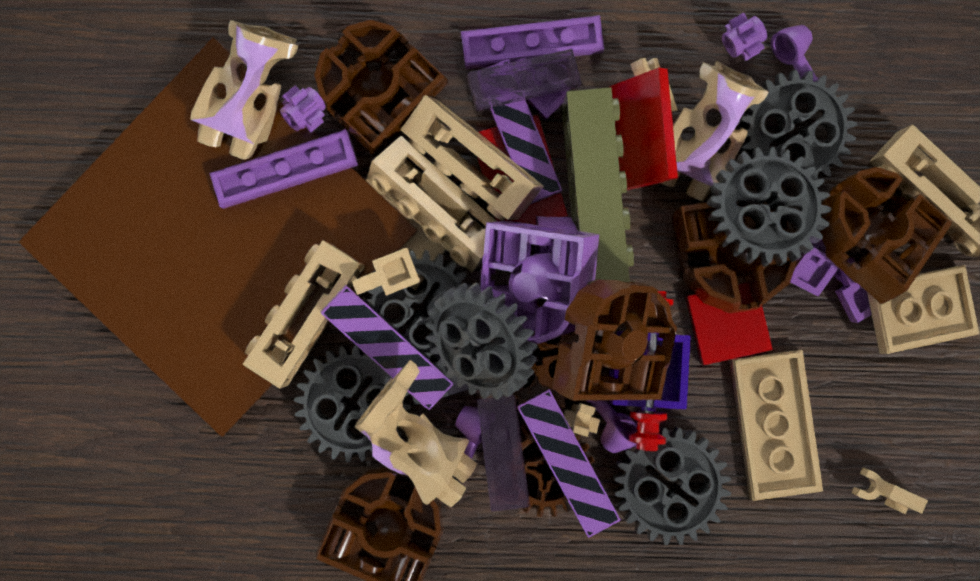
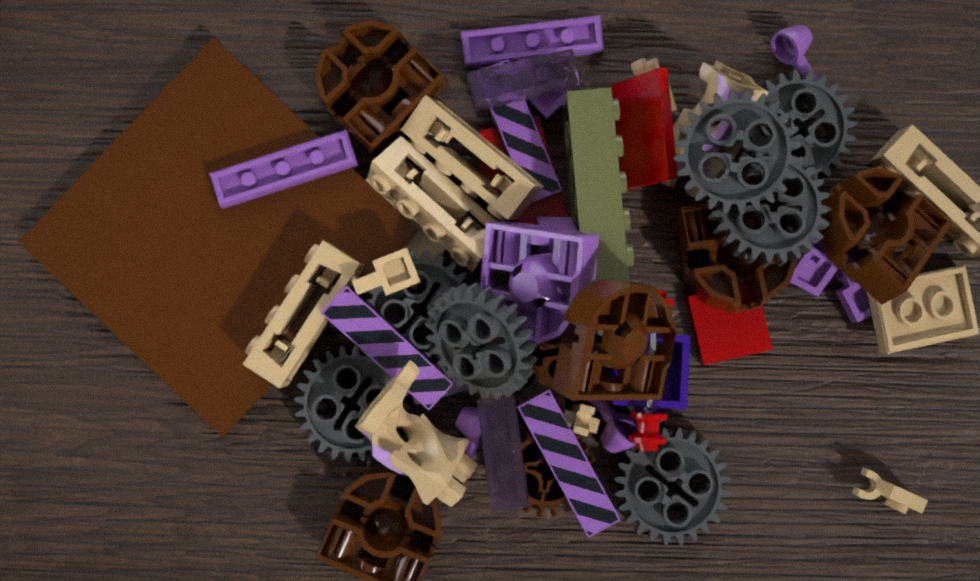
(236, 113): tan hips -> none
(302, 108): medium lavender gear -> none
(742, 117): none -> dark grey gear
(744, 36): medium lavender gear -> none
(776, 425): tan tile -> none

